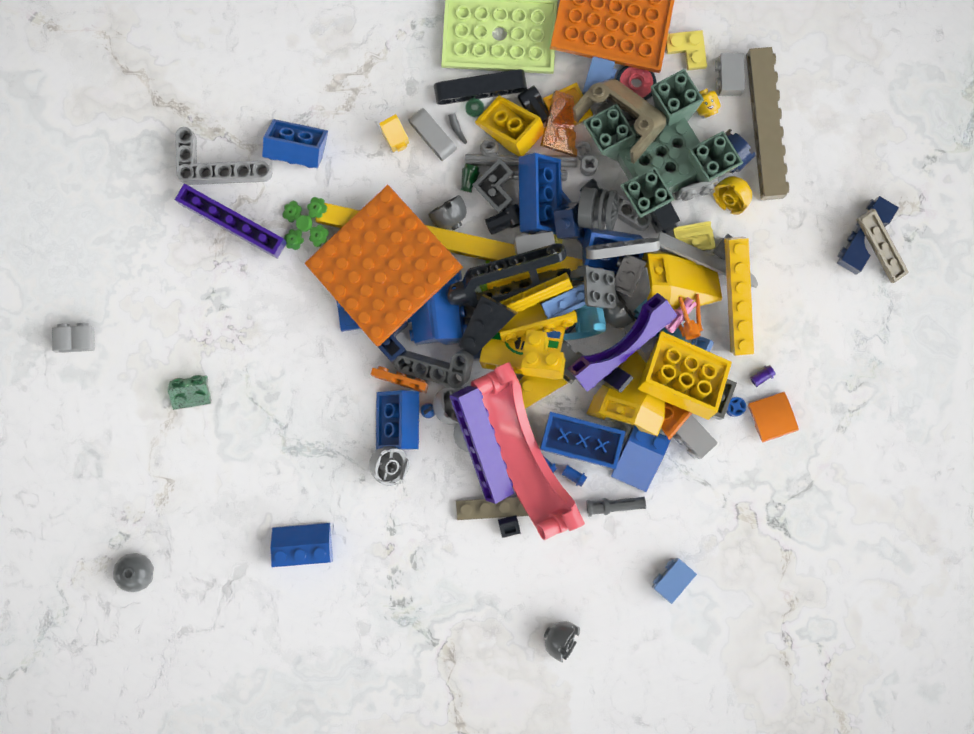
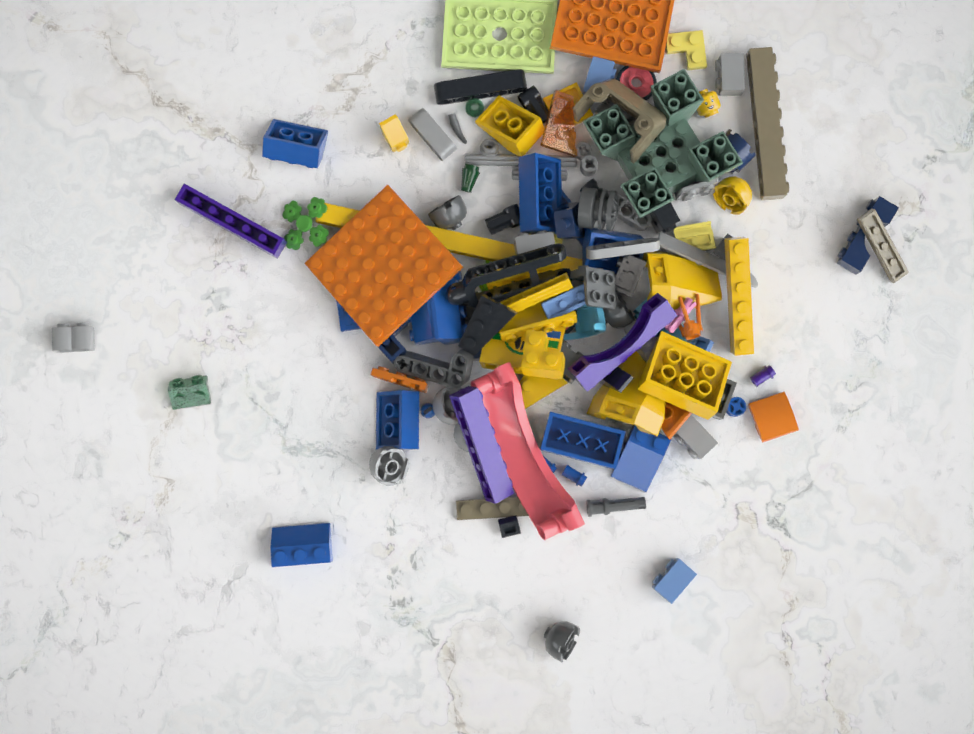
(133, 572): dark grey cylinder -> none
(215, 168): light grey beam -> none
(491, 184): dark grey brick -> none

